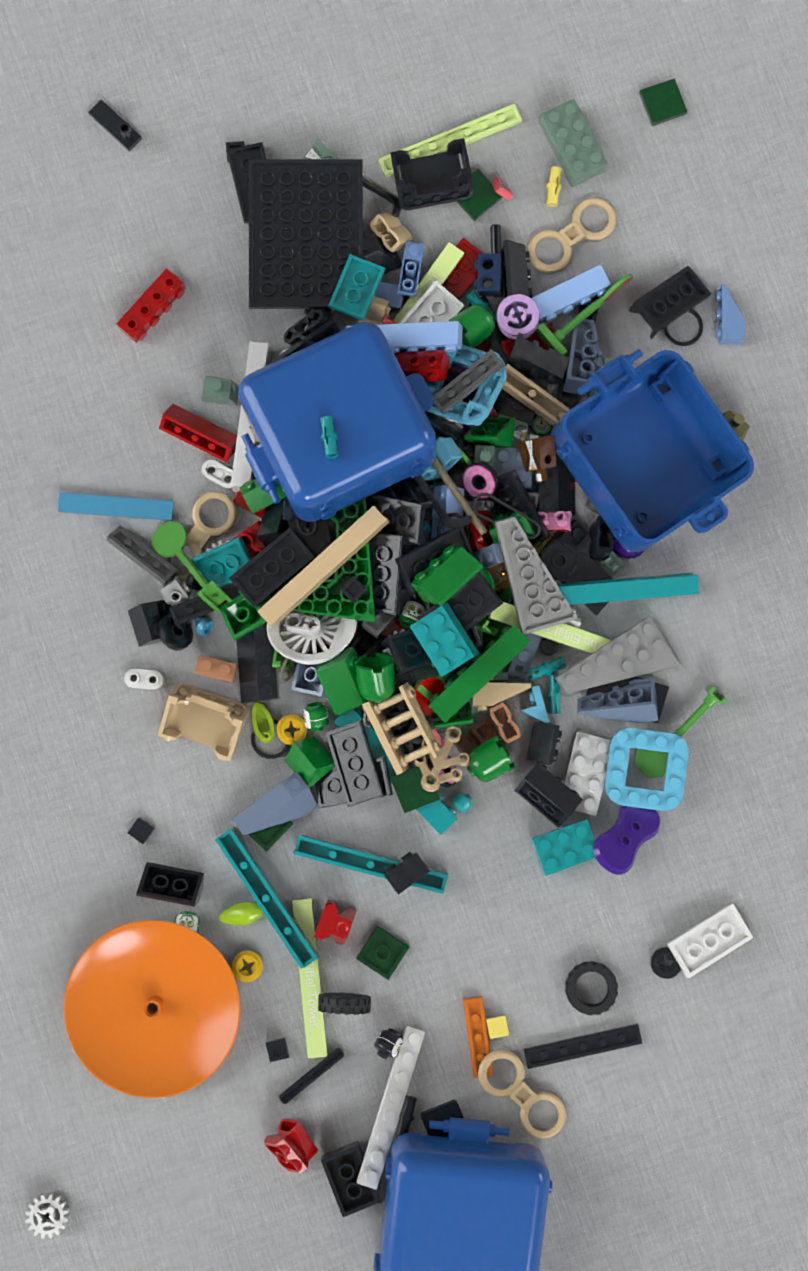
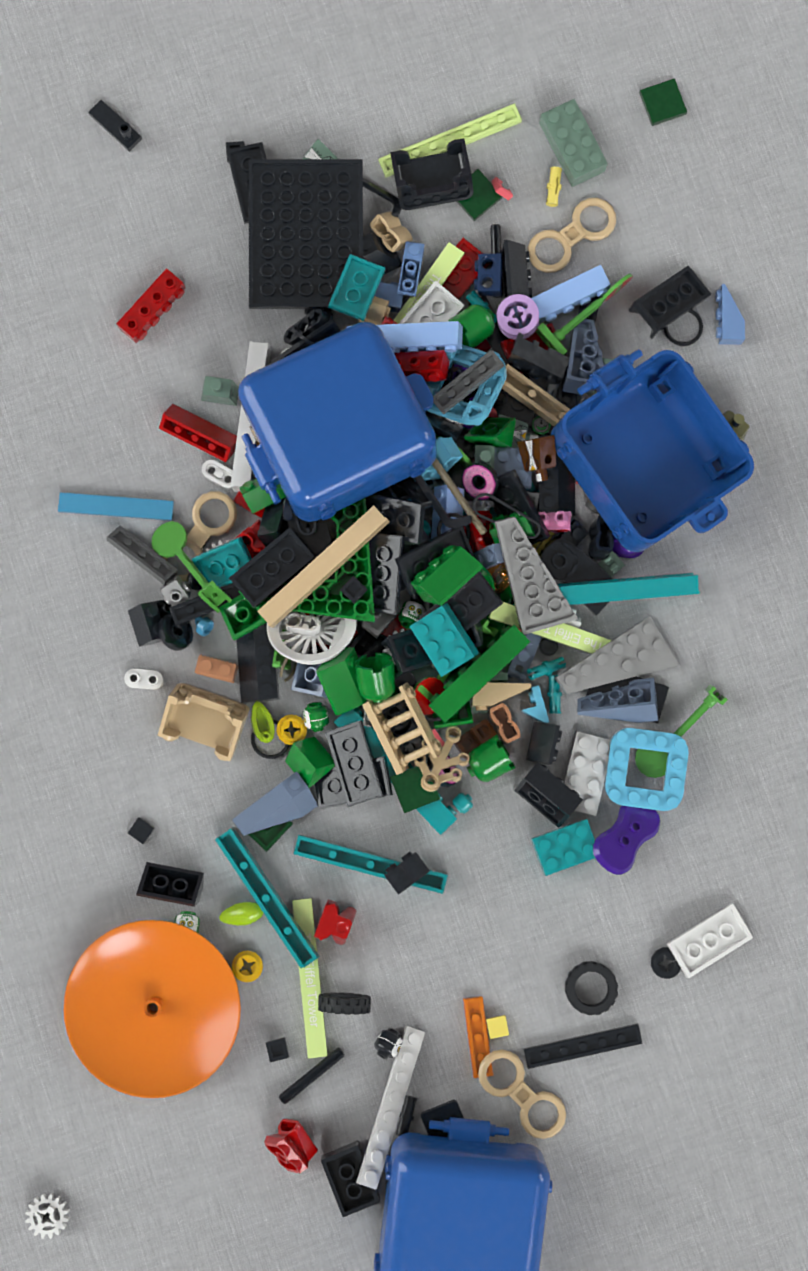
(329, 437): teal pin -> none
(382, 952): dark green tile -> none

